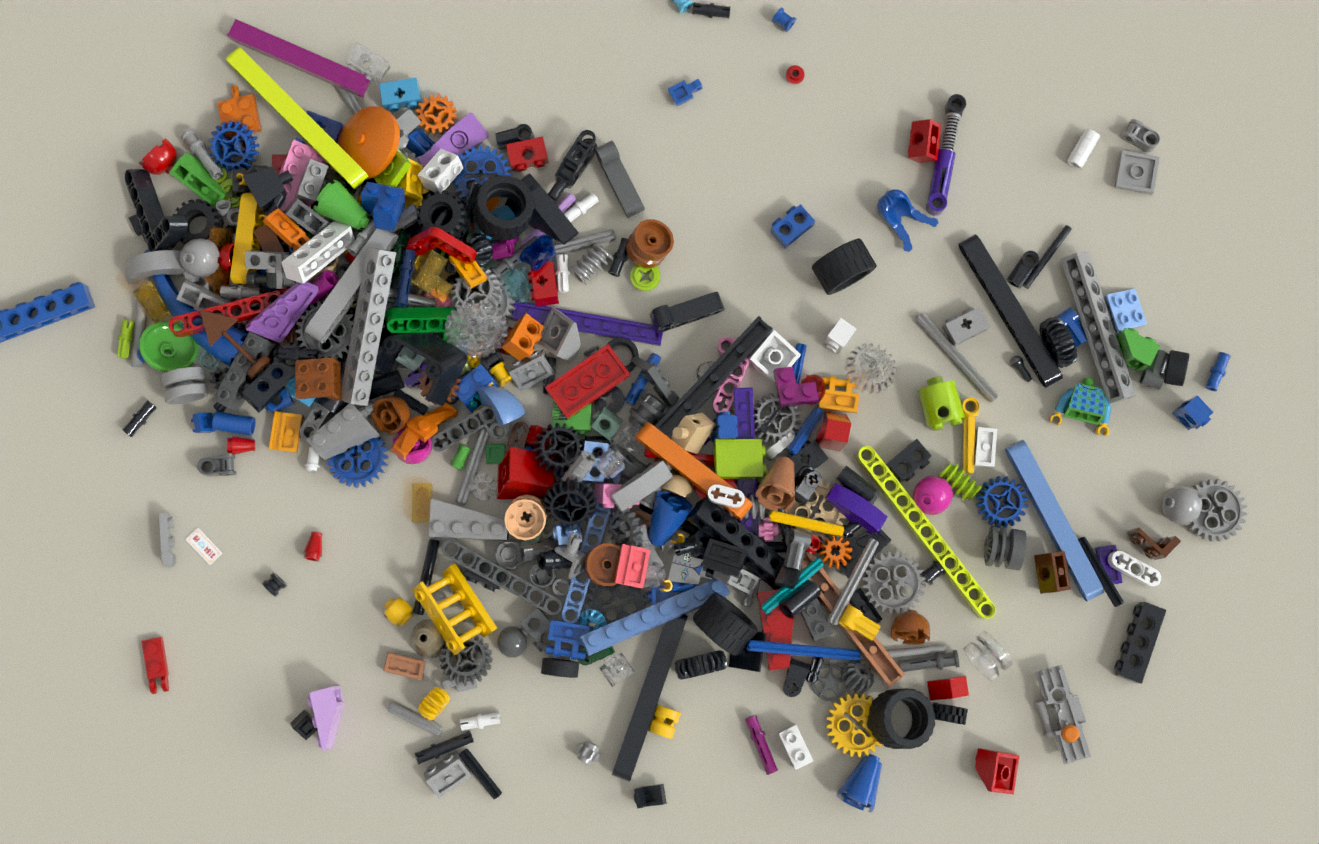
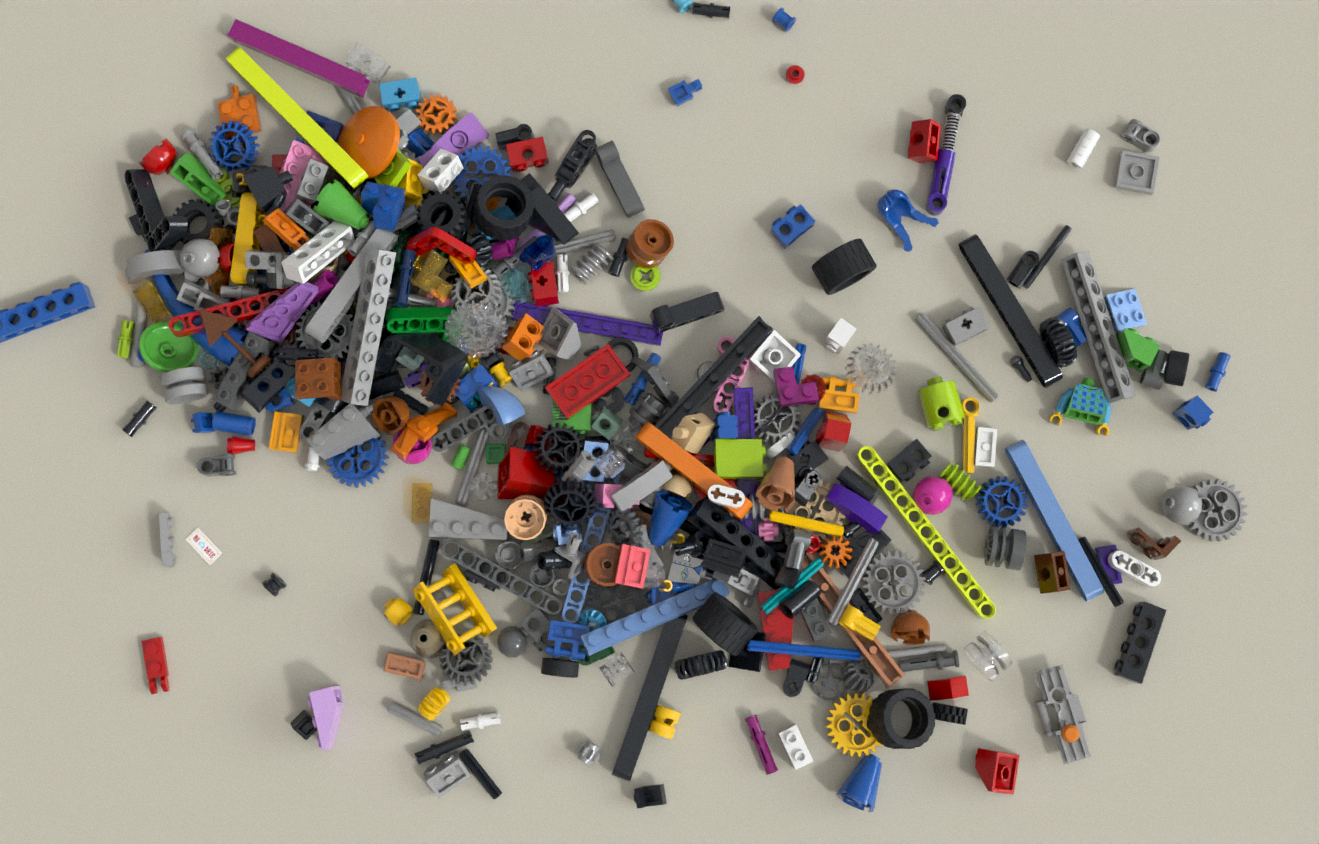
(313, 549): red cone -> none

